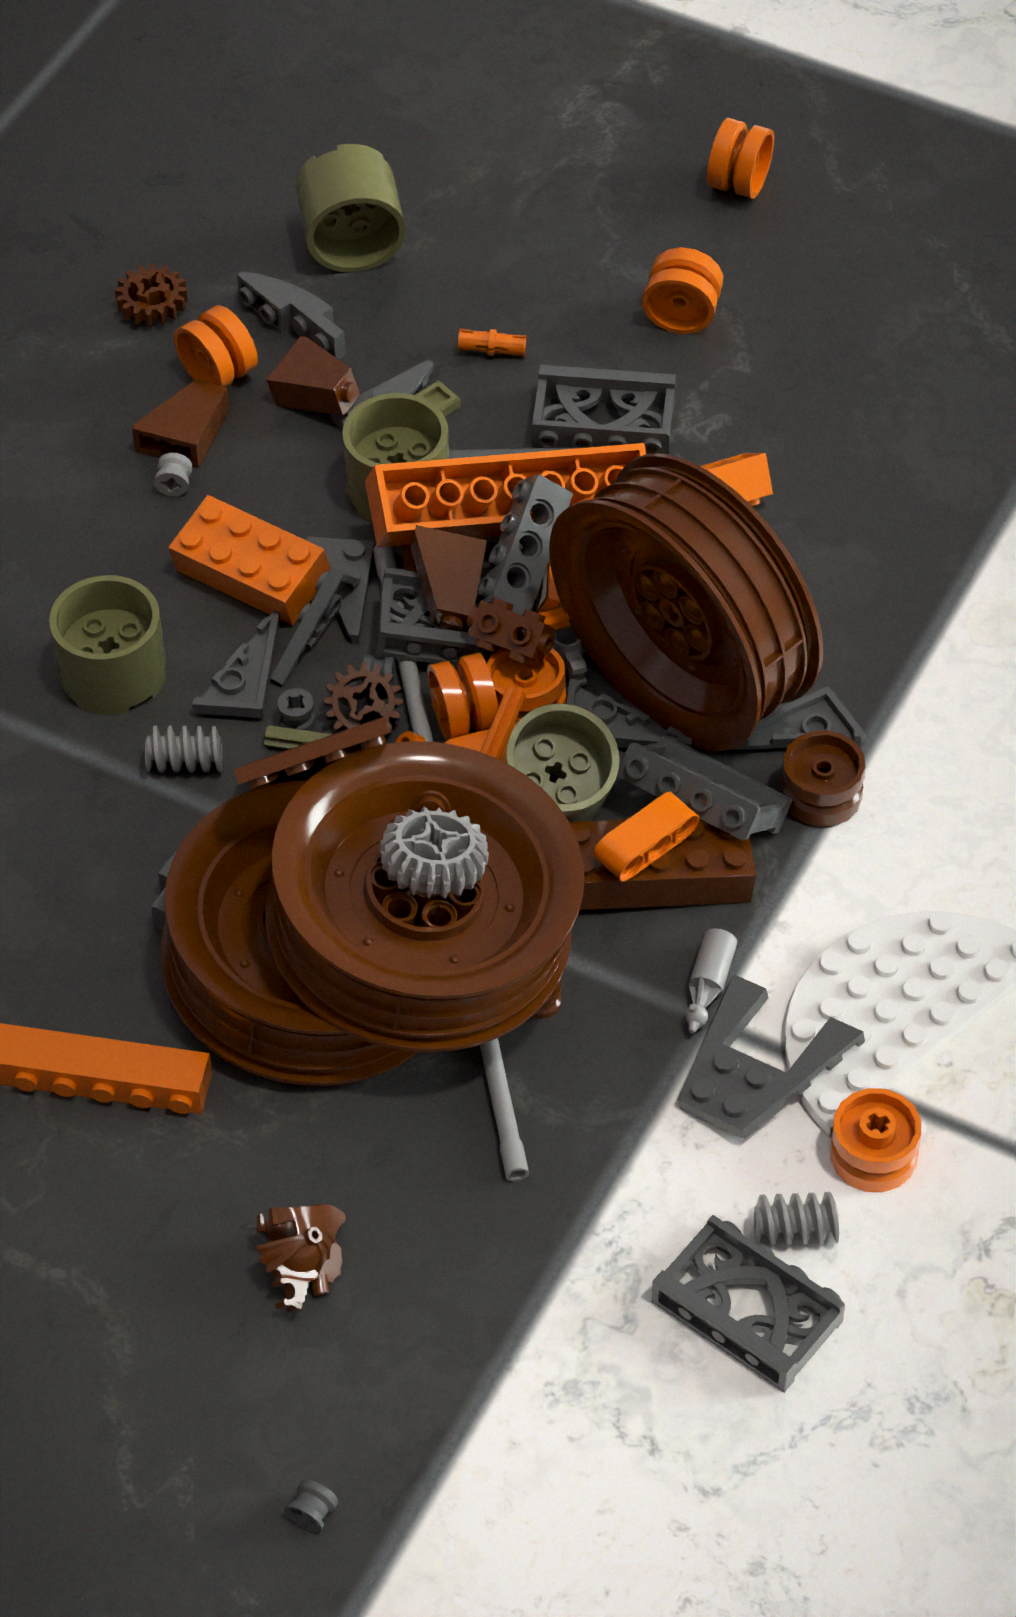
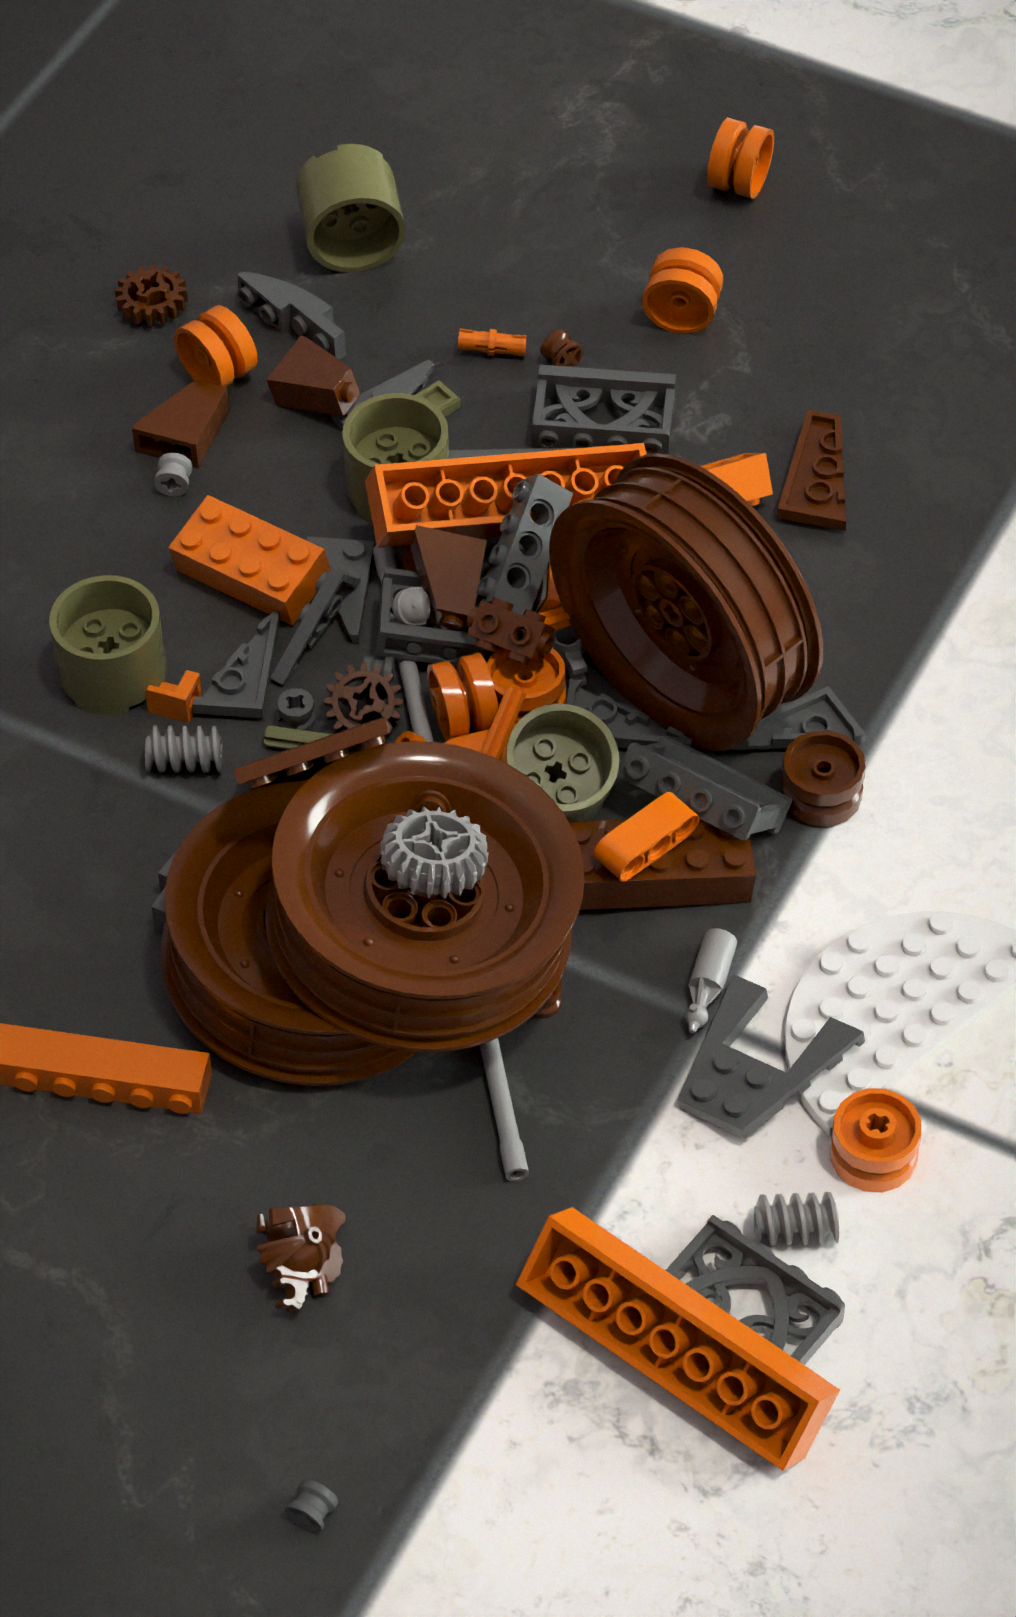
(175, 700): none -> orange panel
(412, 606): none -> light grey piece
(561, 350): none -> reddish brown wheel
(678, 1338): none -> orange brick
(816, 475): none -> reddish brown wing

